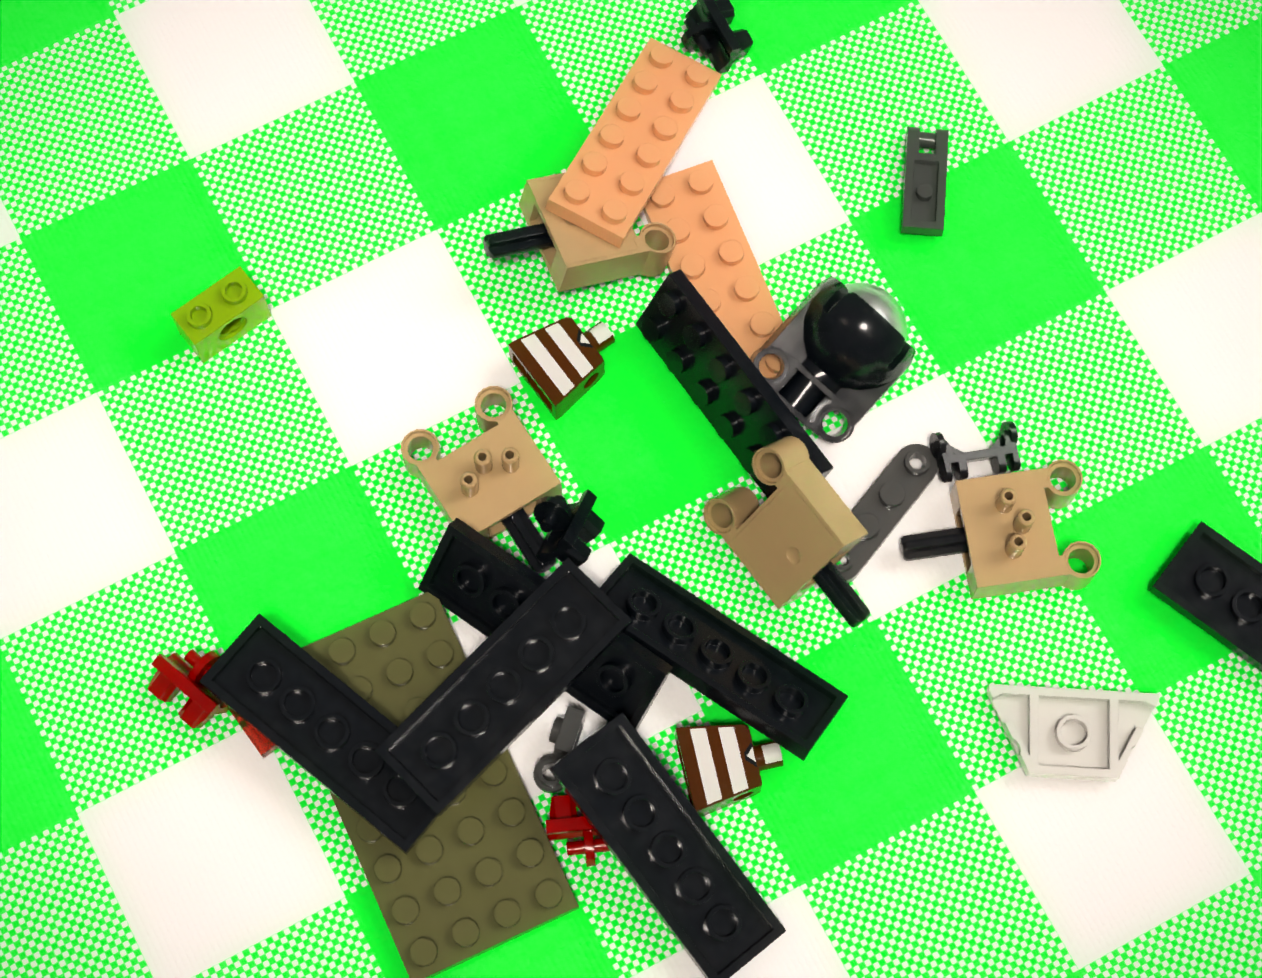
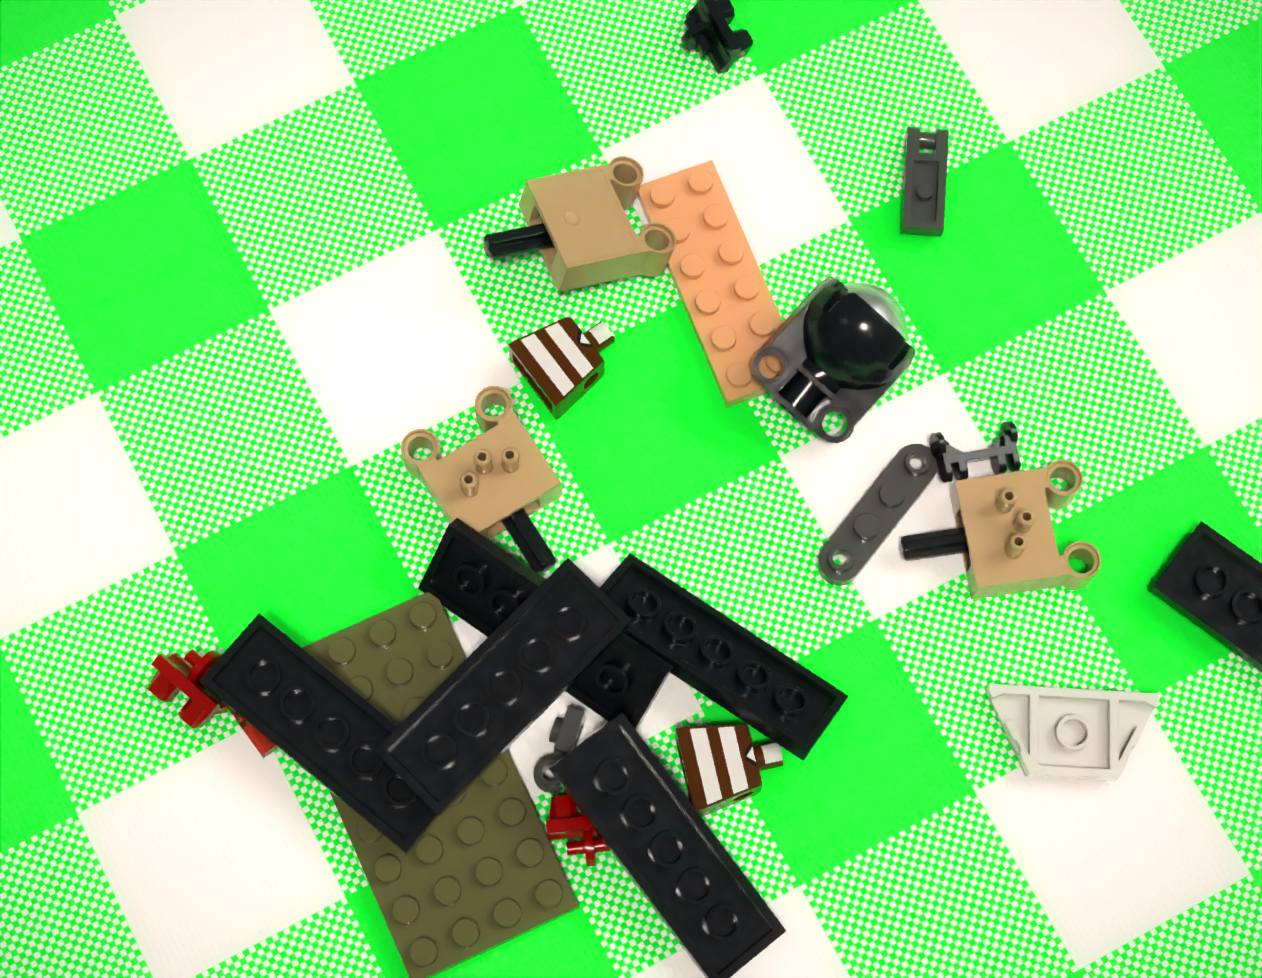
(221, 314): lime brick -> none
(565, 526): black hips -> none
(633, 142): light nougat plate -> none
(720, 375): black plate -> none
(794, 532): tan piece -> none

